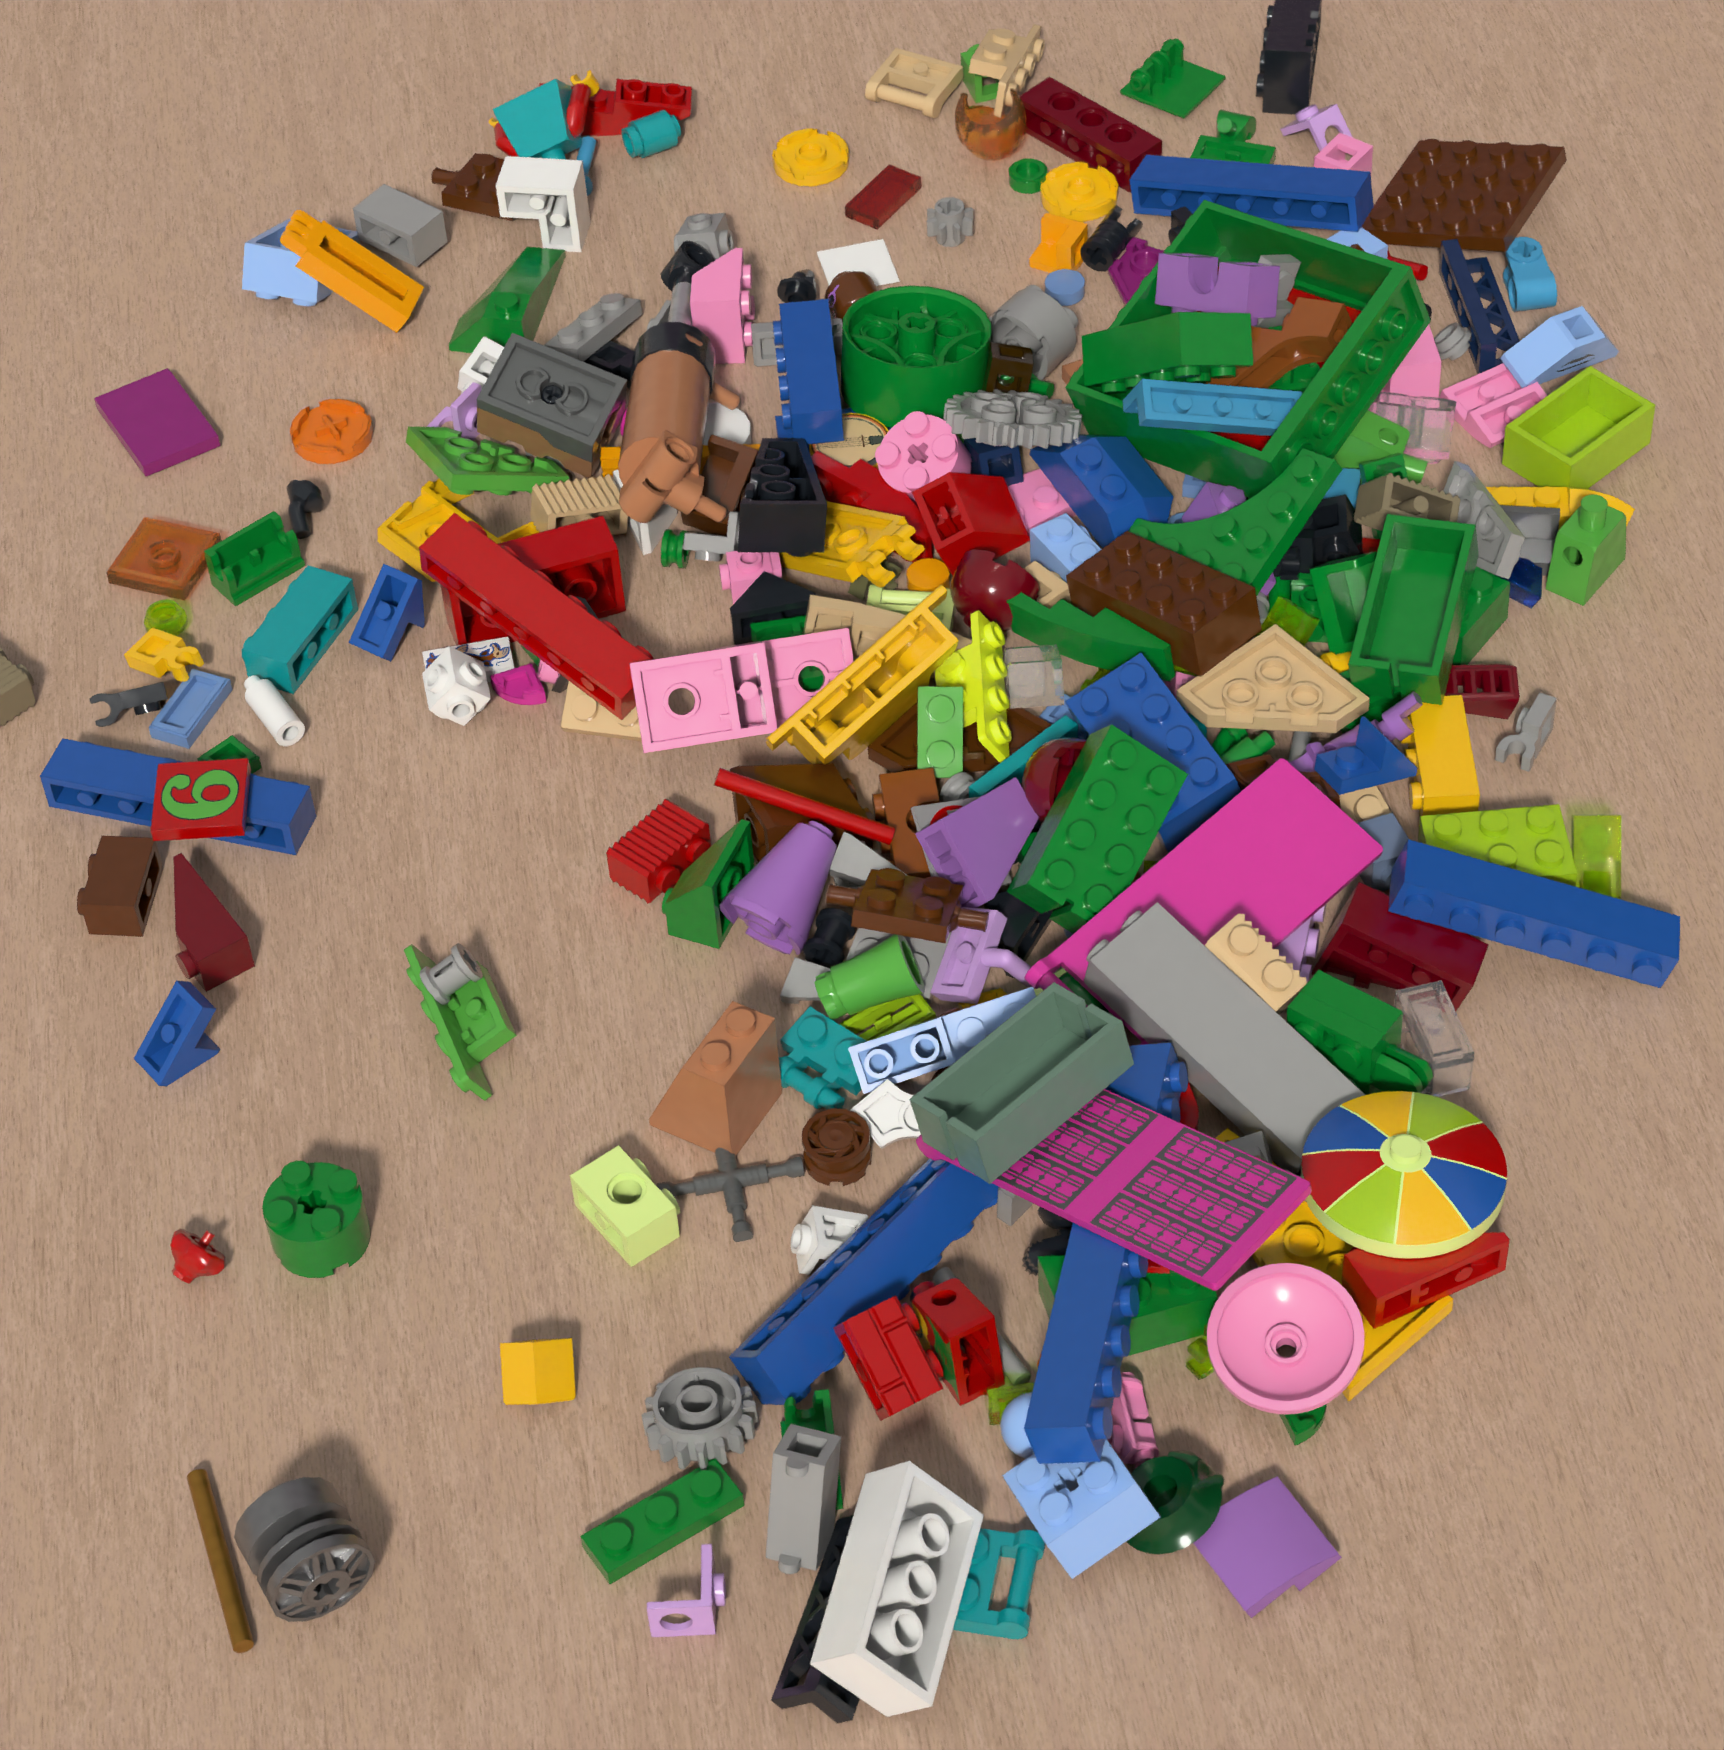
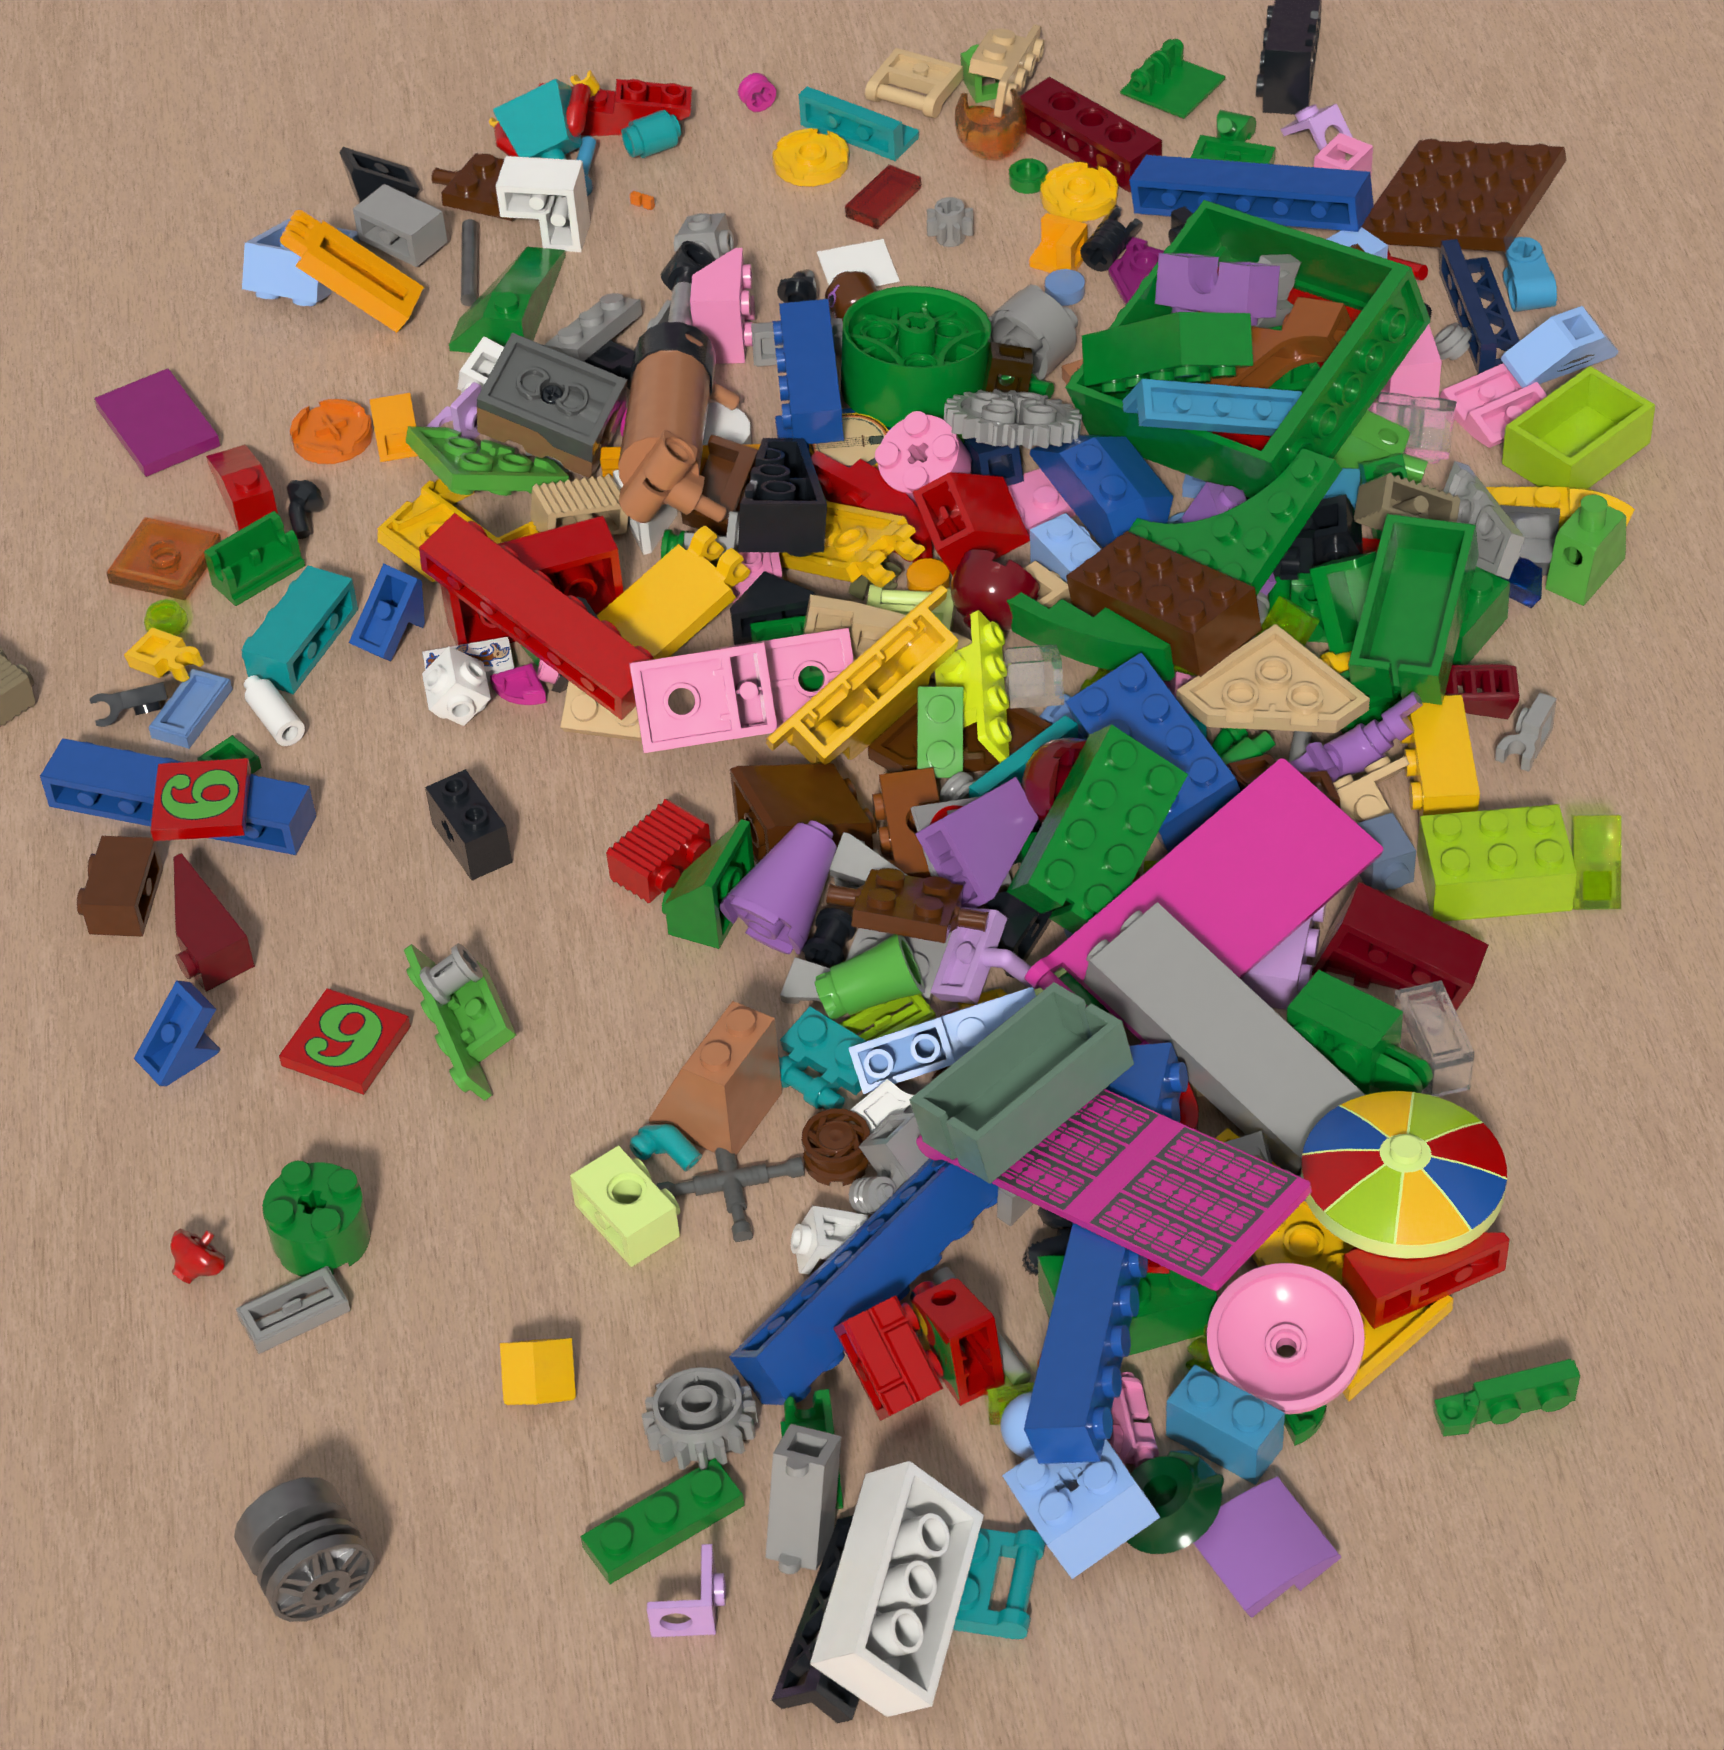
(220, 1561): pearl gold bar -> none
(242, 485): none -> red slope
(295, 1315): none -> light grey tile
(345, 1041): none -> red tile
(370, 172): none -> black slope
(391, 420): none -> light orange brick
(468, 824): none -> black brick
(469, 262): none -> flat silver bar
(639, 199): none -> orange piece
(663, 1140): none -> teal arm
(677, 595): none -> yellow tile
(756, 92): none -> dark pink bush
(804, 806): red bar -> none
(855, 124): none -> teal panel
(894, 1157): none -> light grey brick
(1225, 1424): none -> dark azure brick
(1256, 963): tan brick -> none
(1366, 764): blue slope -> none
(1508, 1396): none -> green hinge
(1534, 913): blue brick -> none

